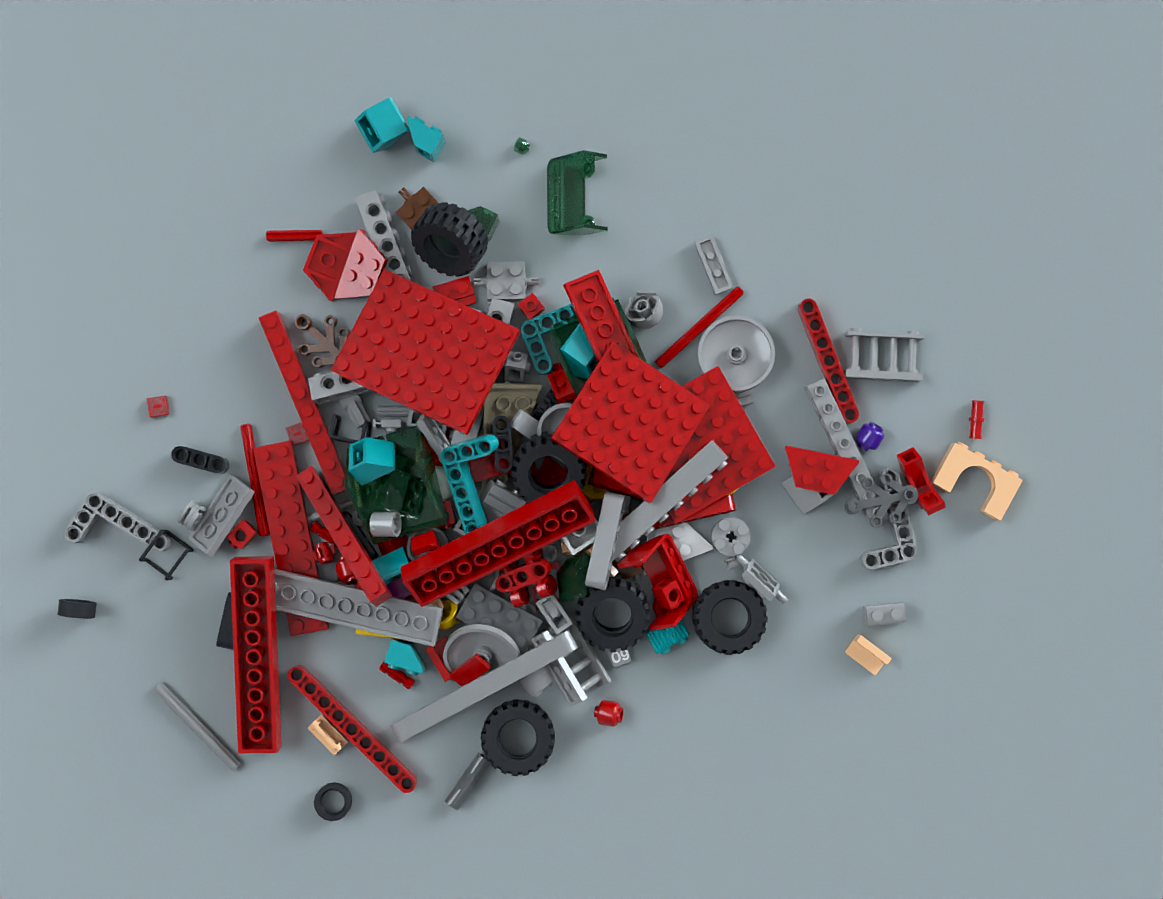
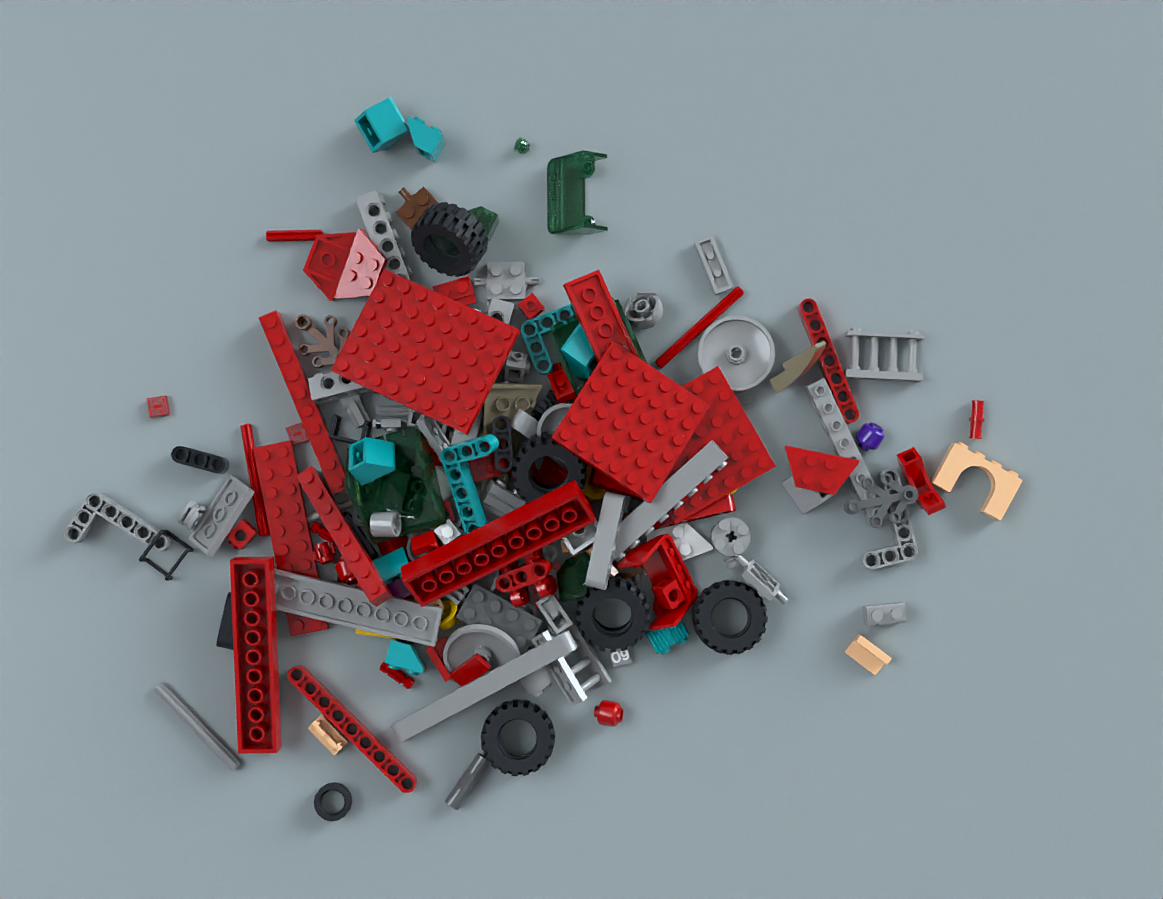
(77, 608): black tyre -> none
(447, 532): none -> white plate
(797, 367): none -> dark tan slope

